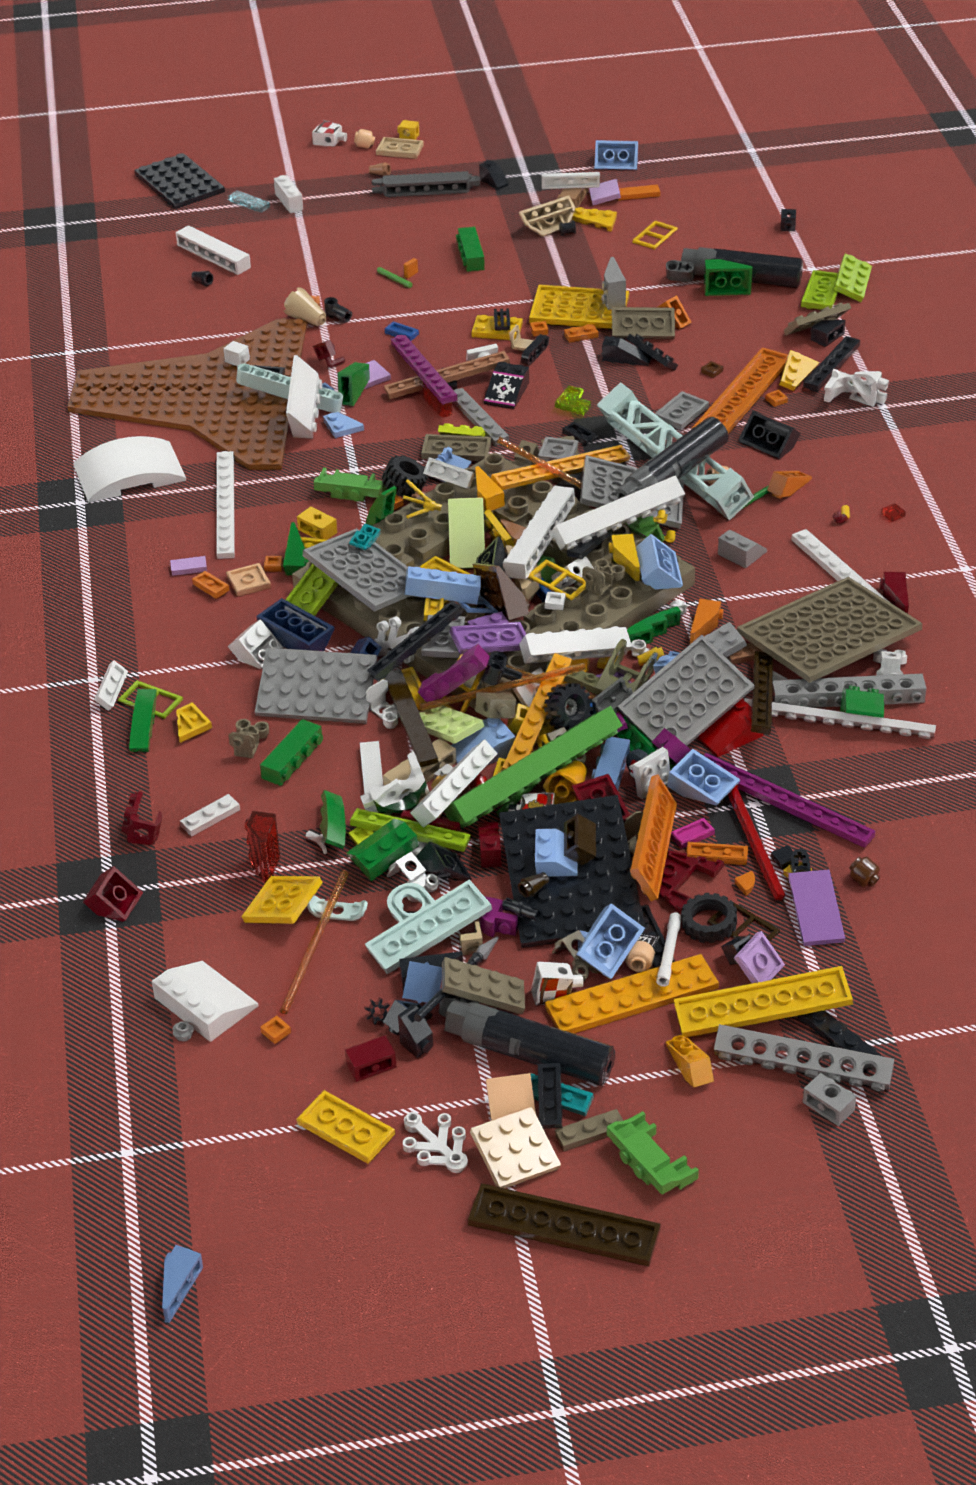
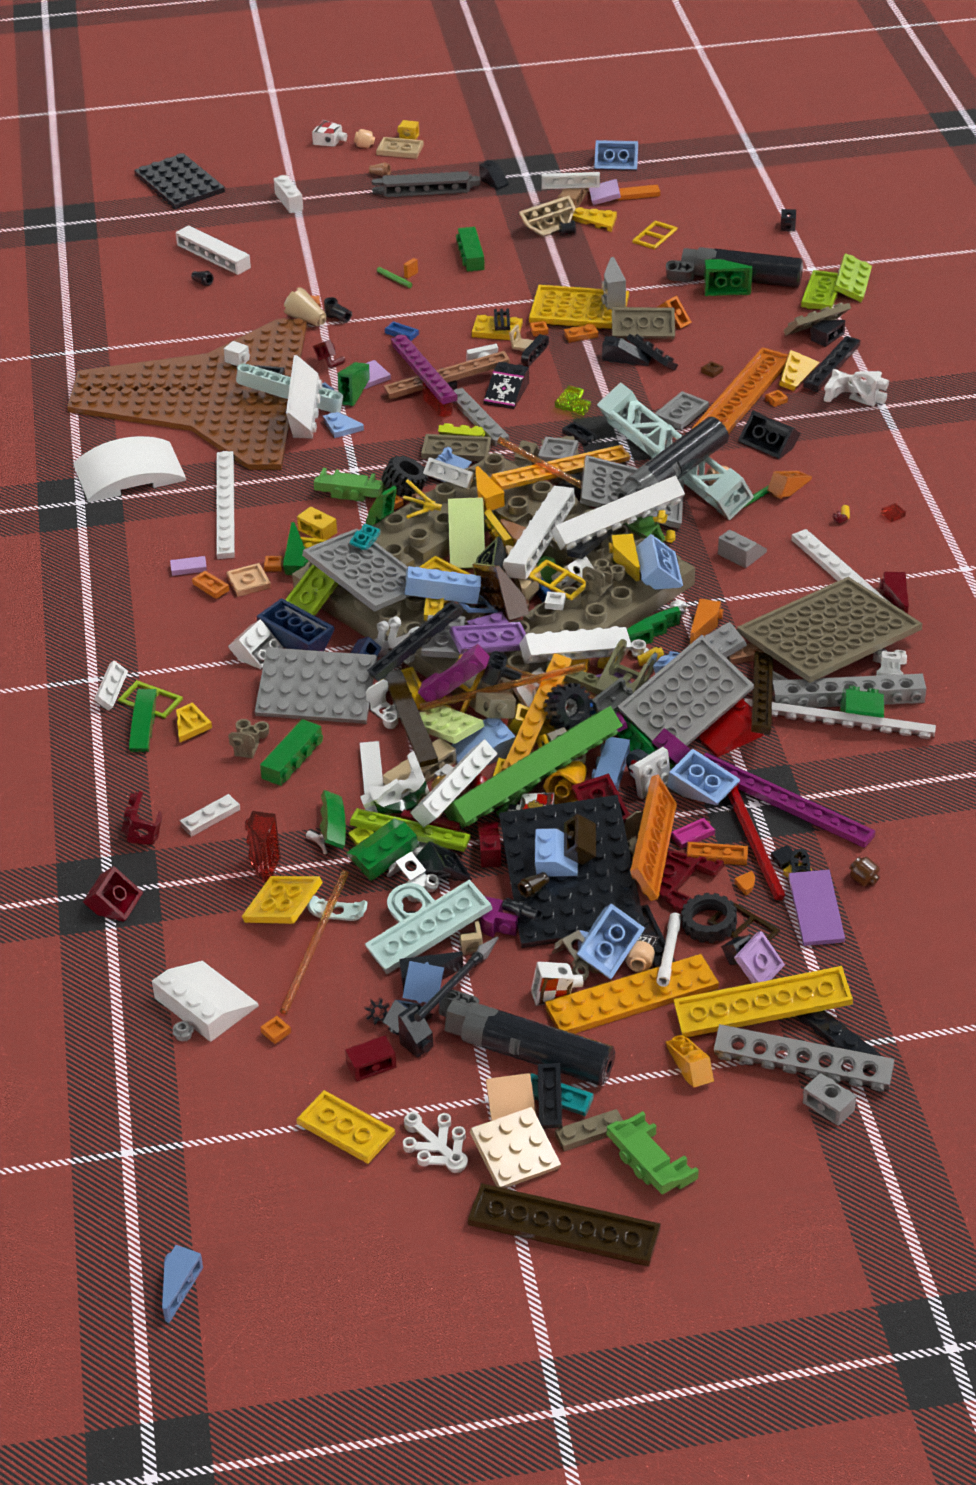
(249, 201): clear light blue tile -> none
(483, 985): dark tan plate -> none

